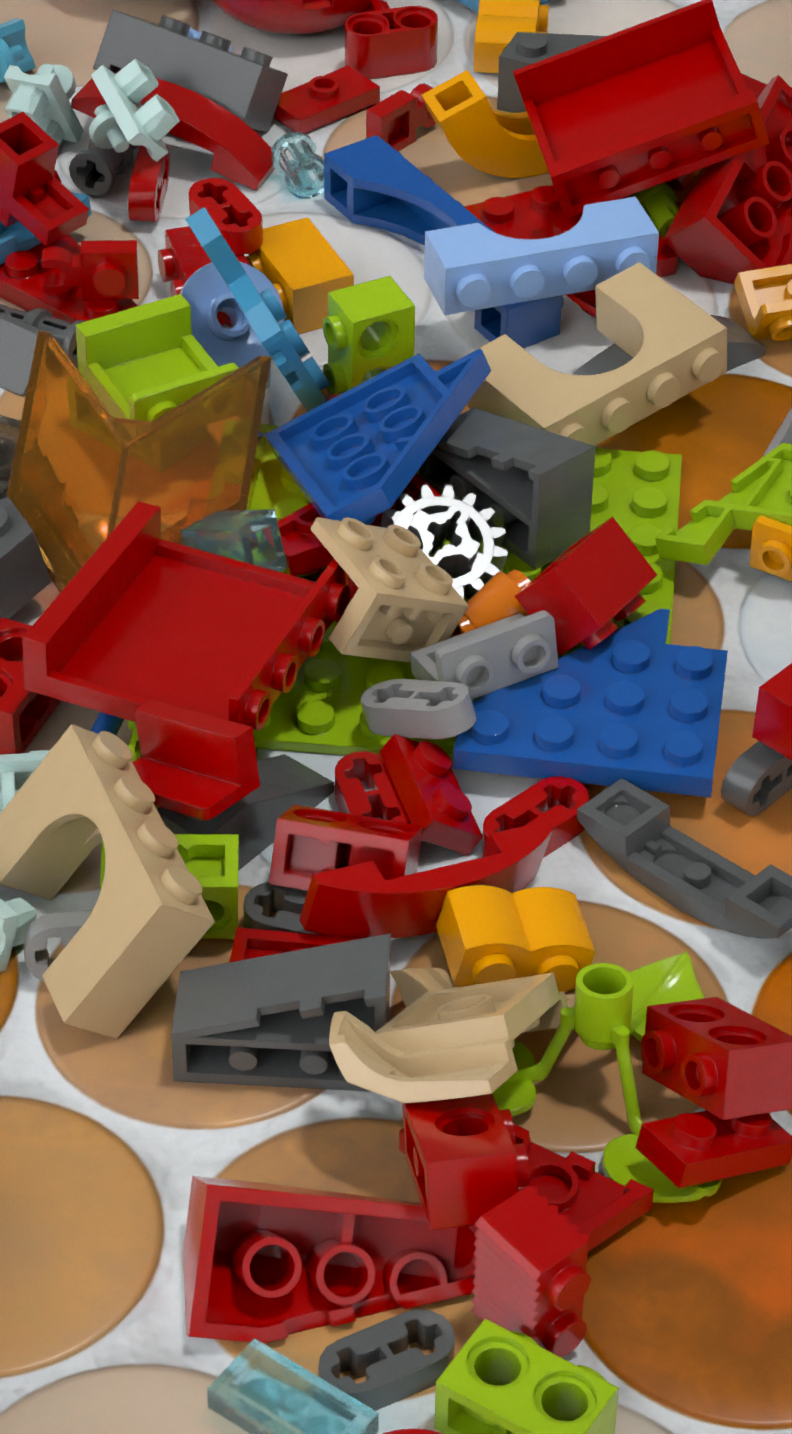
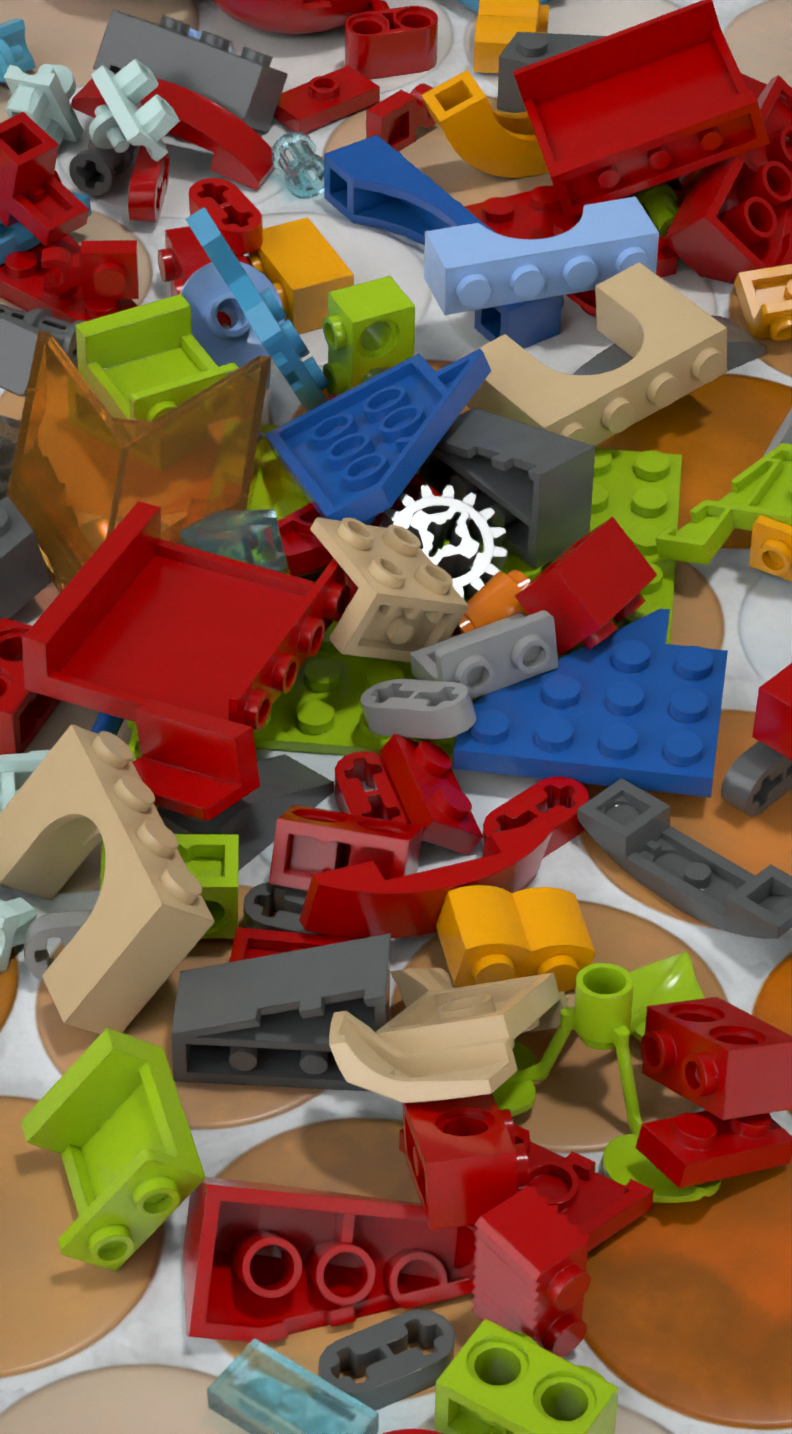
(120, 1144): none -> lime panel

